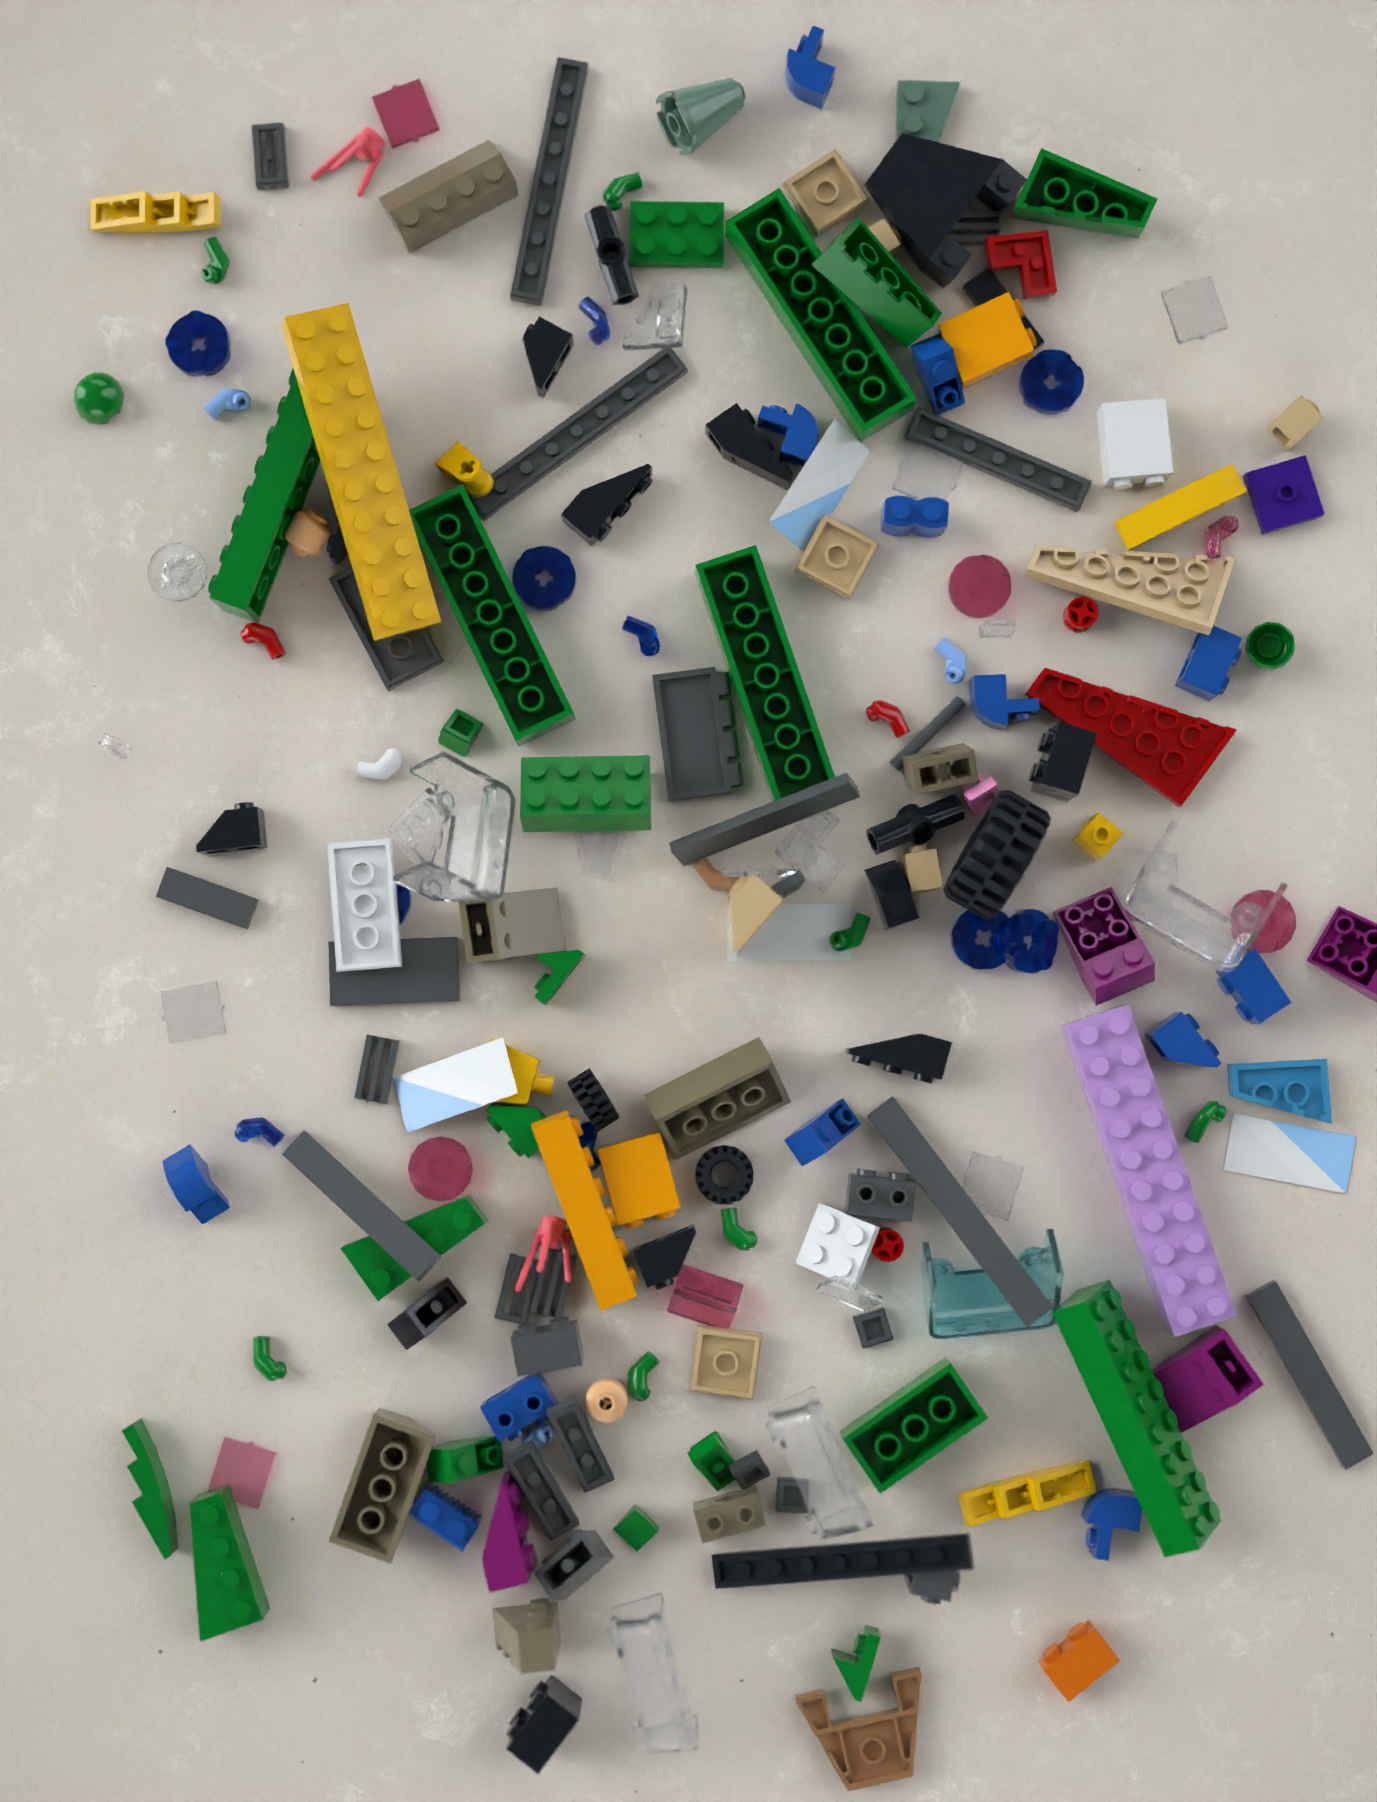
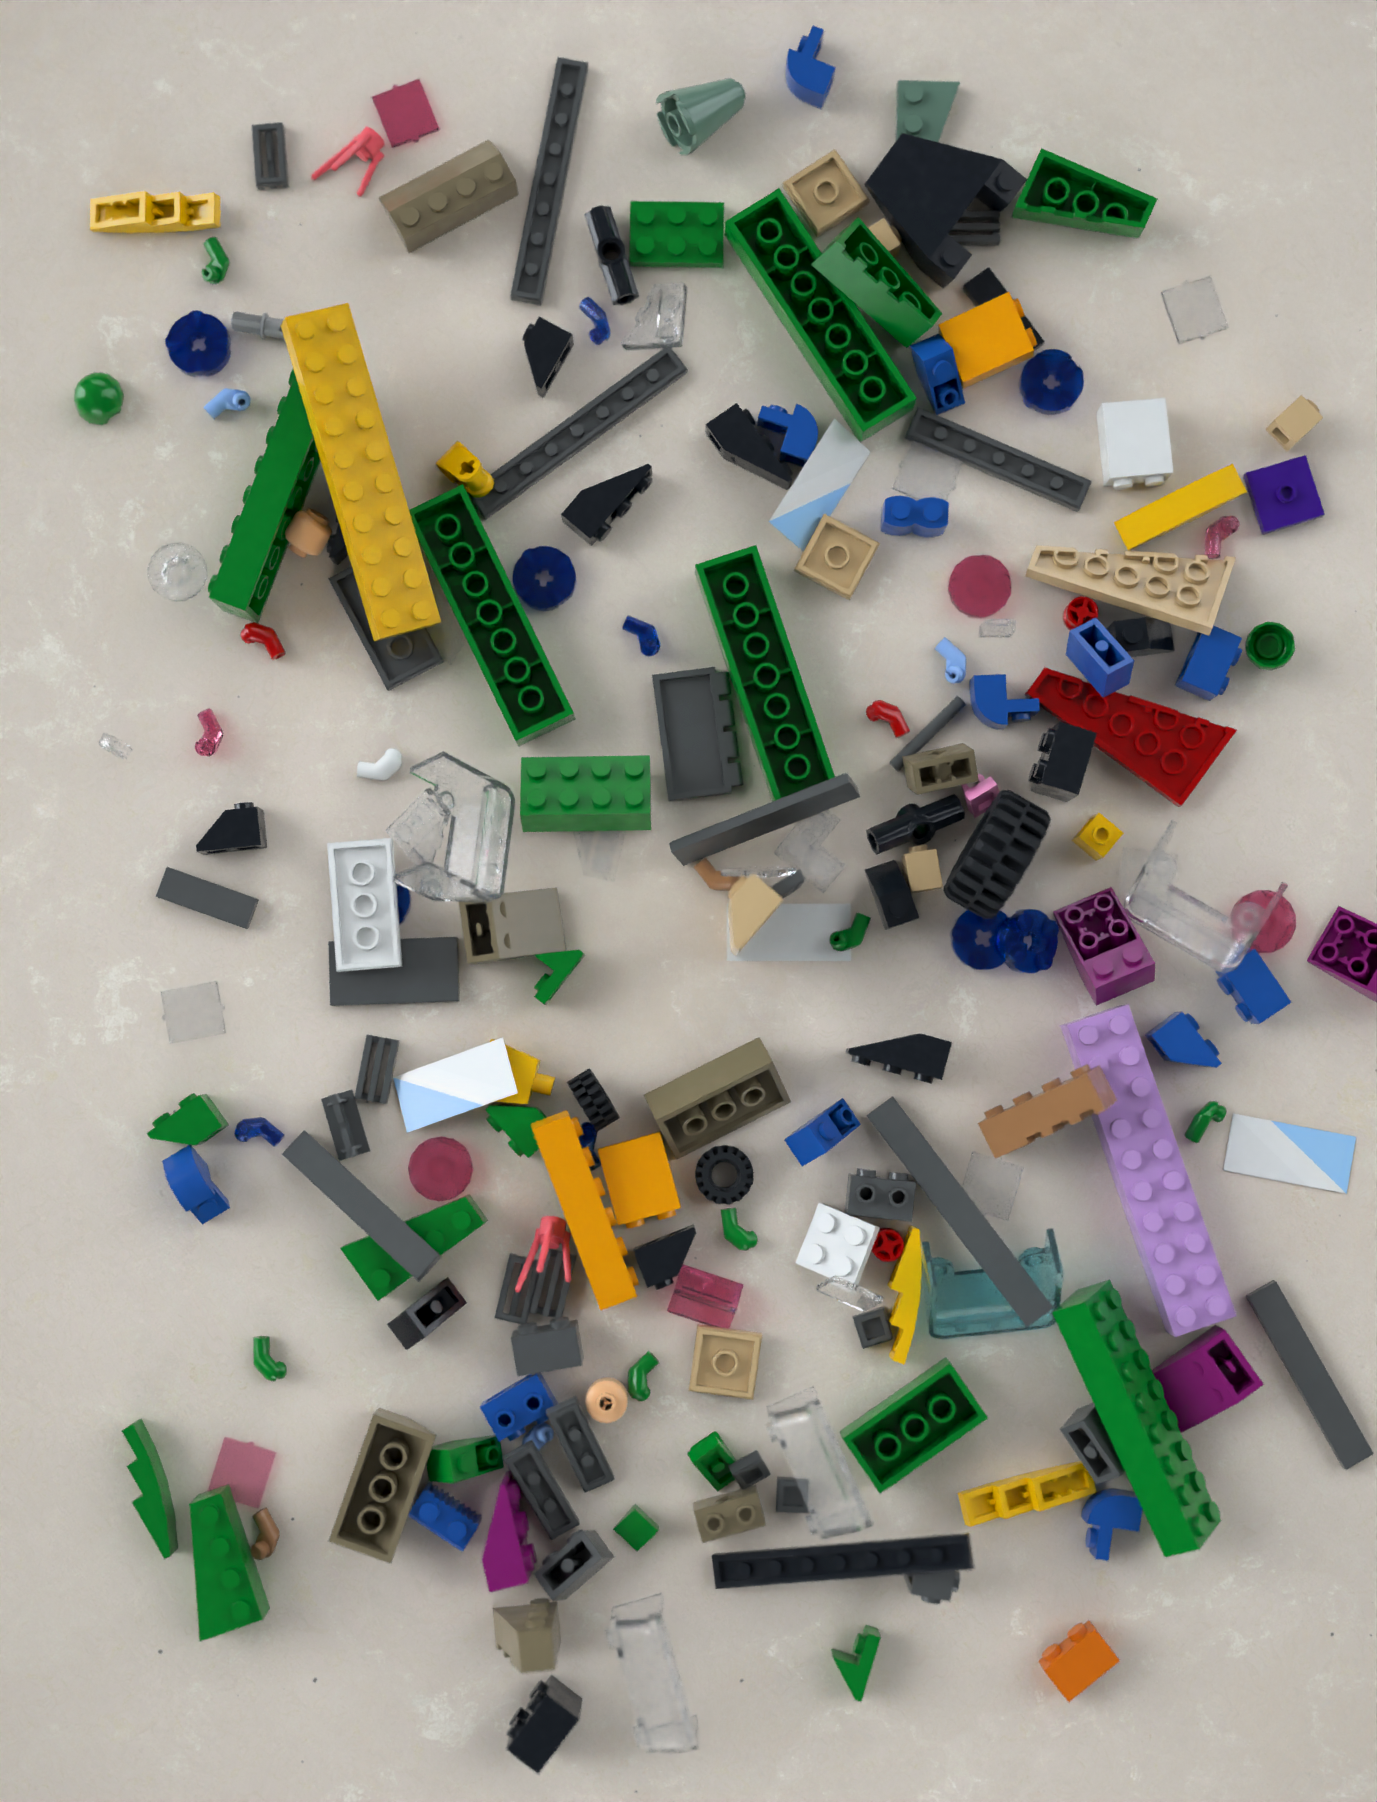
(192, 1124): none -> green slope
(212, 735): none -> clear pink arm
(257, 324): none -> light grey axle
(267, 1537): none -> medium nougat arm
(345, 1125): none -> dark grey hinge
(460, 732): green slope -> none
(618, 187): green arm -> none
(870, 1746): medium nougat wing -> none
(907, 1282): none -> yellow slope
(1030, 254): red plate -> none
(1047, 1111): none -> medium nougat wedge
(1092, 1444): none -> dark grey brick
(1099, 657): none -> blue brick
(1143, 636): none -> black slope
(1284, 1085): dark azure wing -> none

